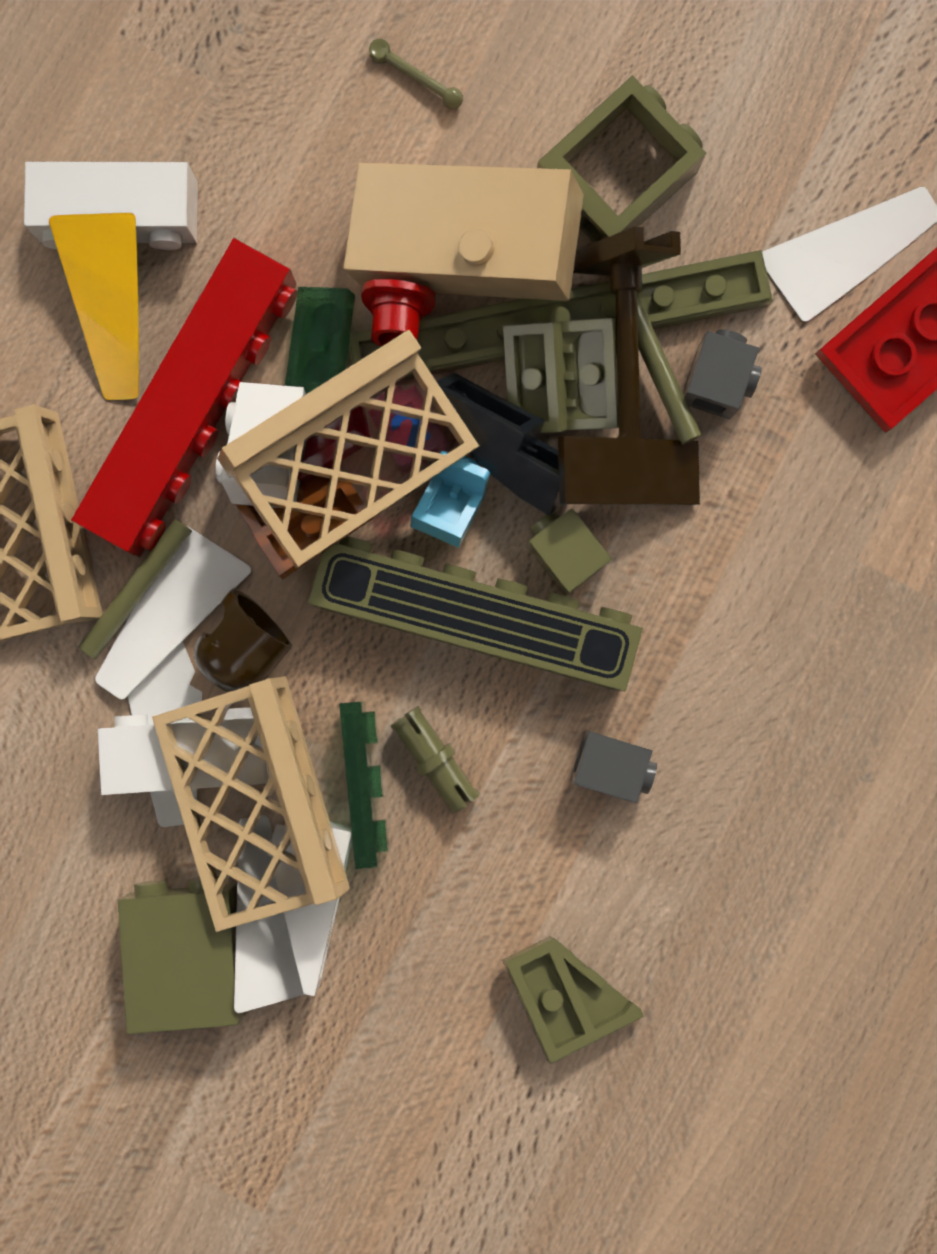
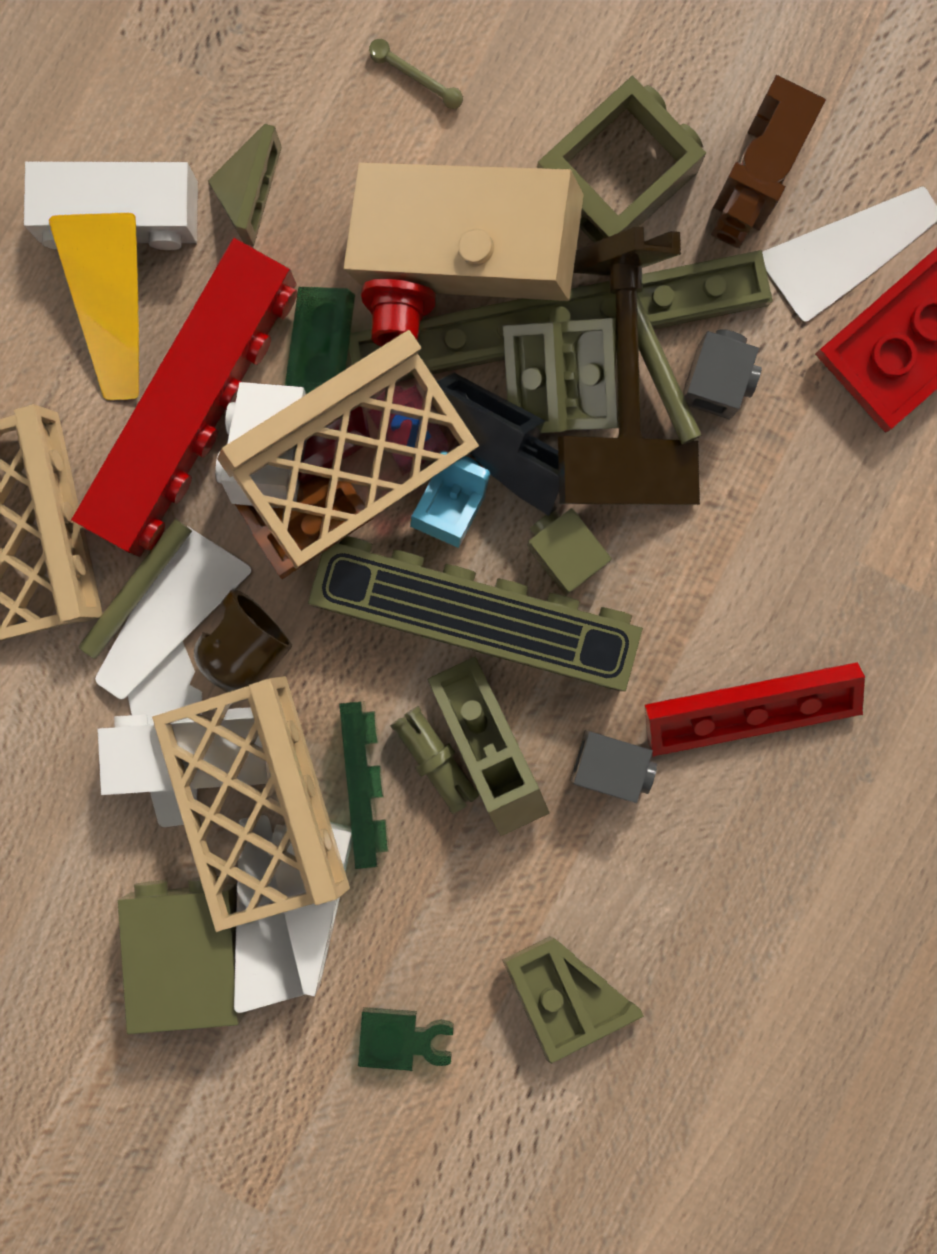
(246, 181): none -> olive slope
(392, 1039): none -> clear green plate
(488, 746): none -> olive slope
(755, 709): none -> red plate
(757, 179): none -> reddish brown hips

